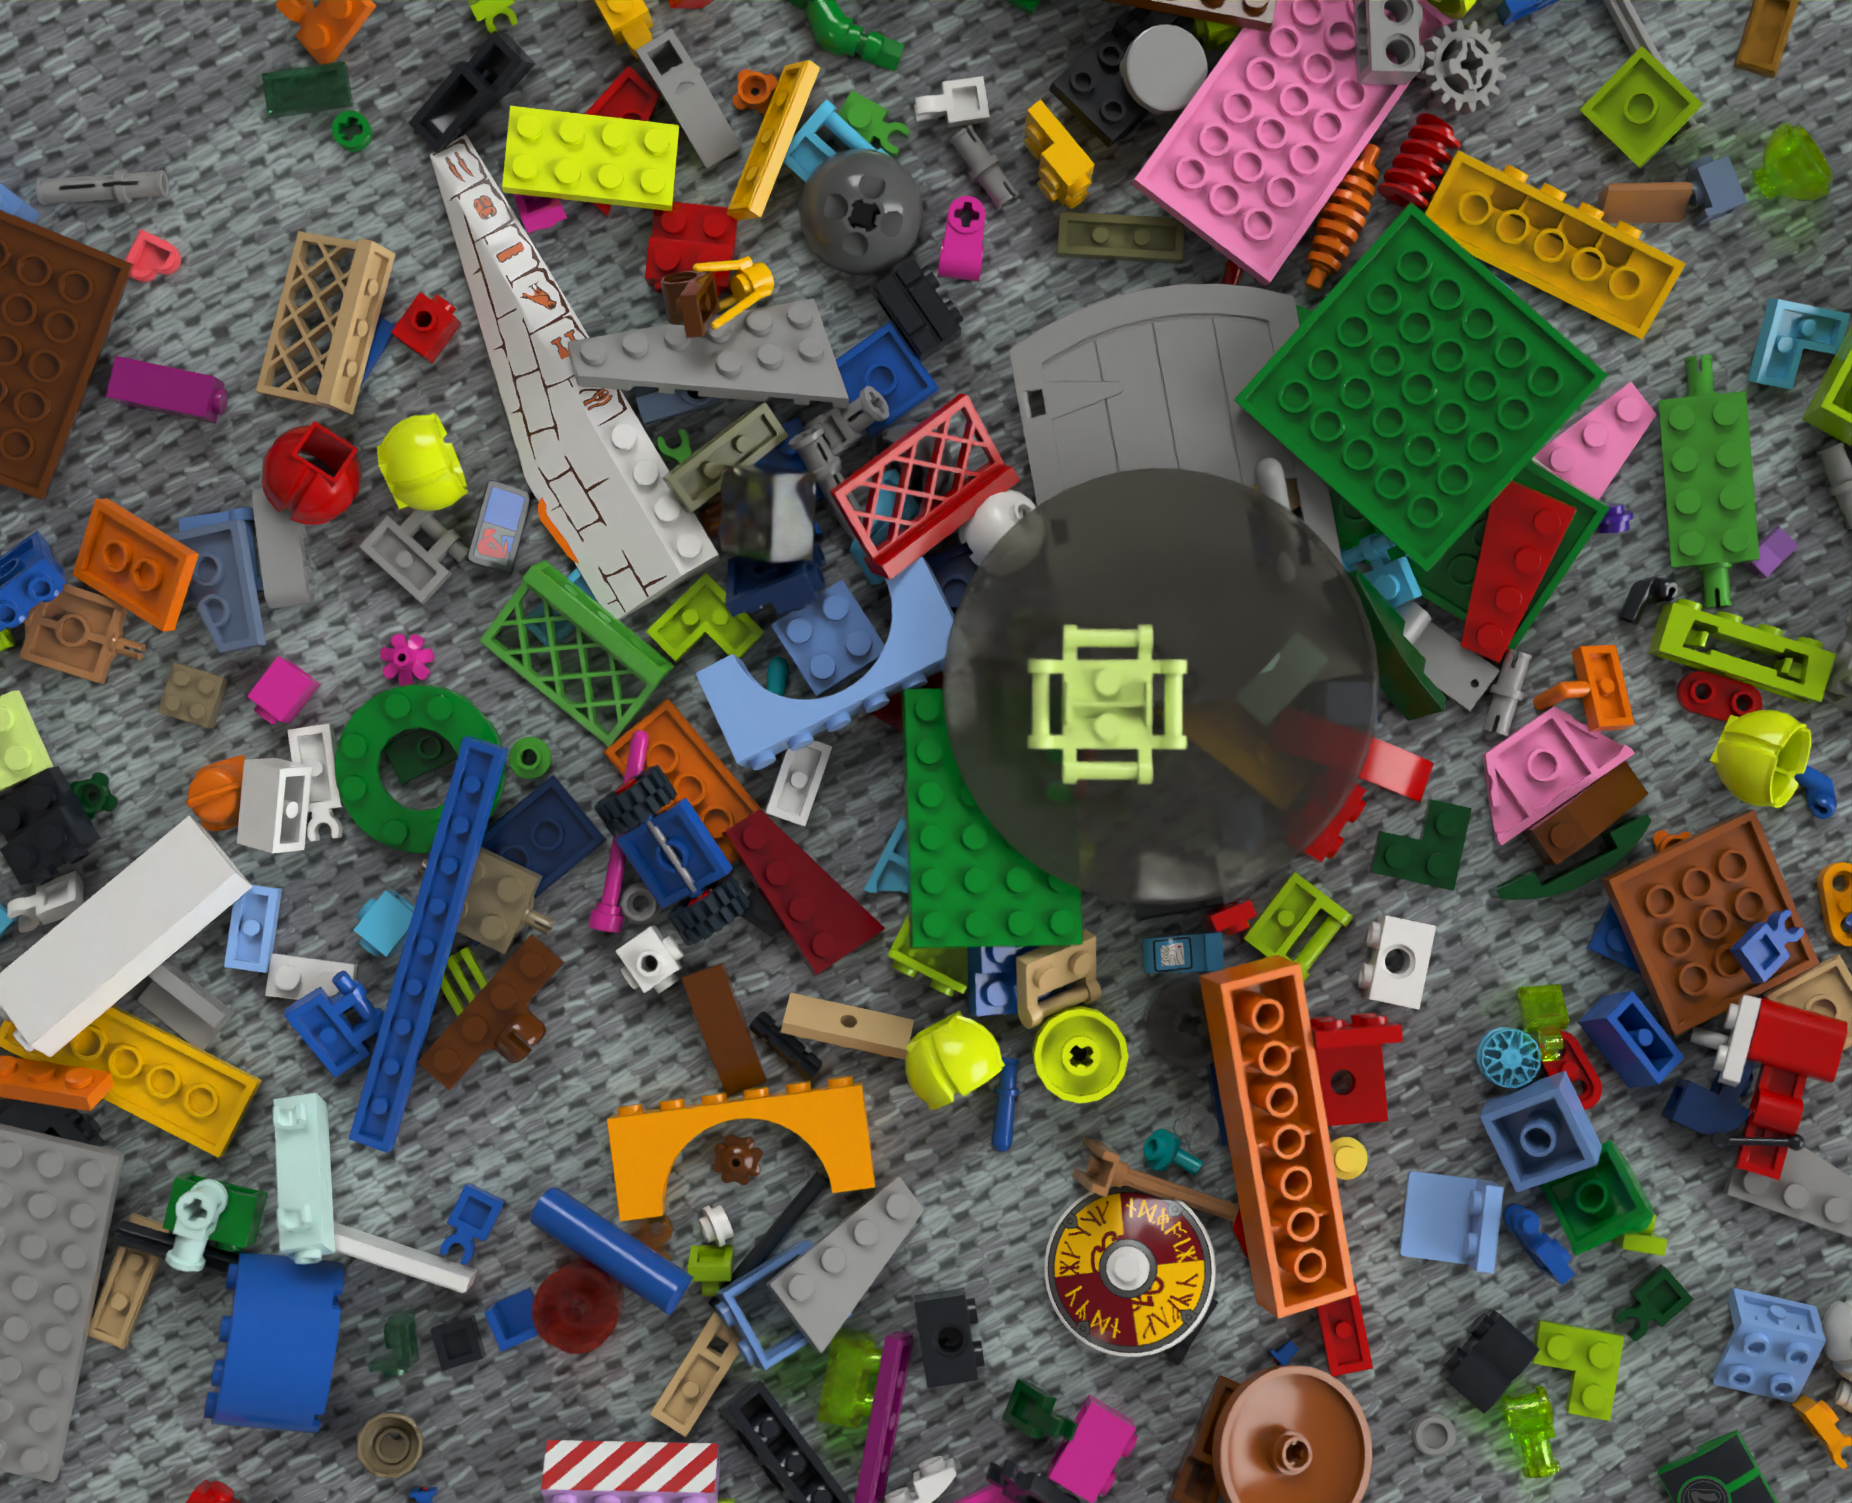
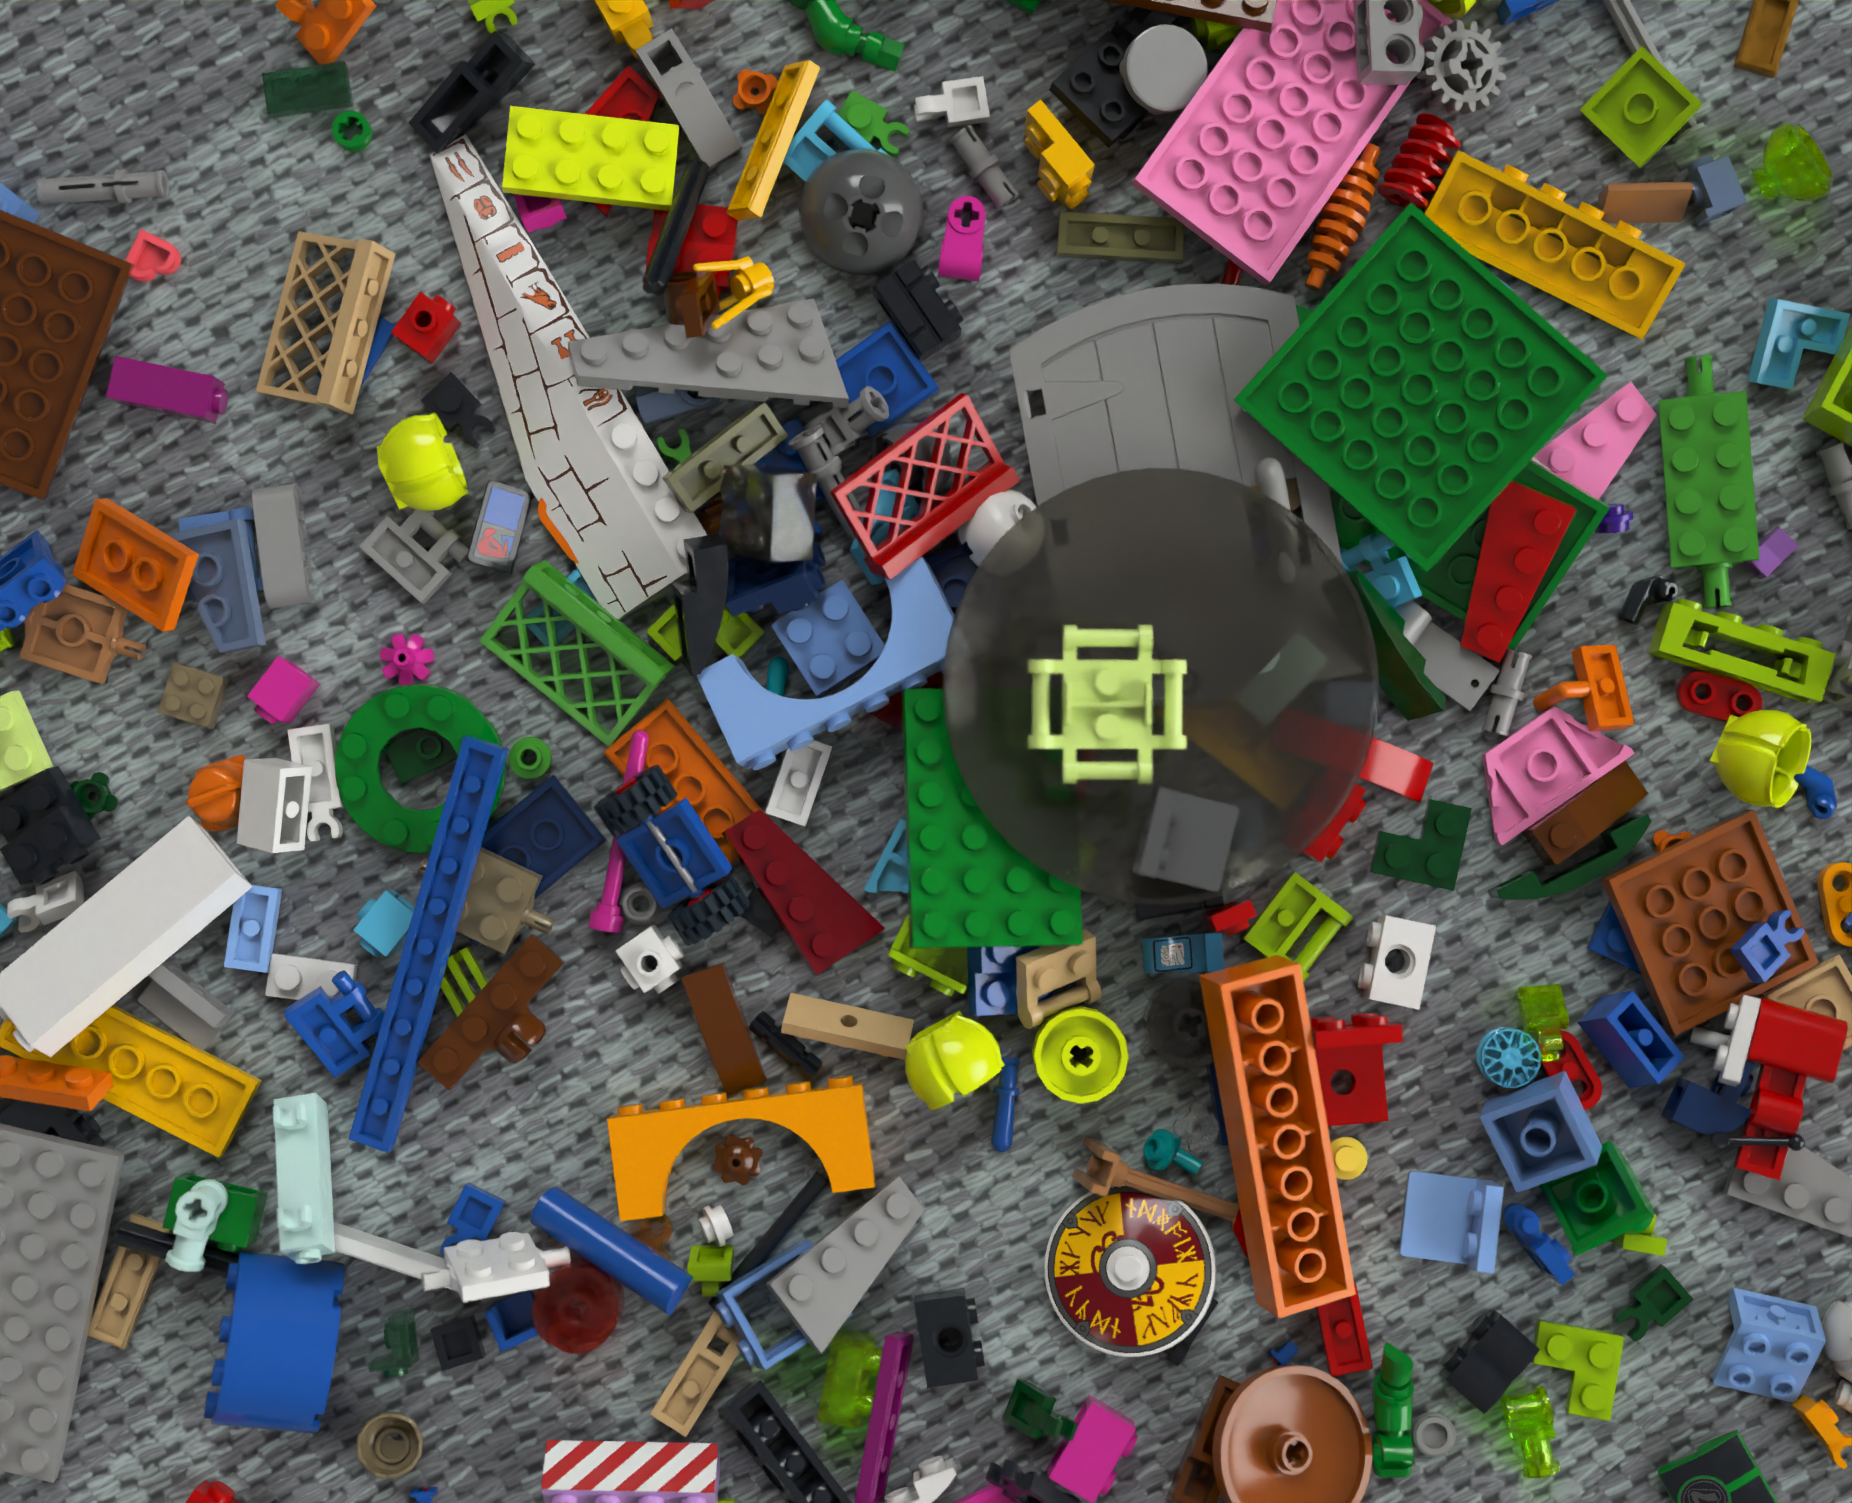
(302, 487): red piece -> none
(455, 407): none -> black plate
(495, 1267): none -> white plate
(675, 227): none -> black axle
(701, 599): none -> black slope
(1185, 839): none -> dark grey bracket
(1393, 1412): none -> green piece

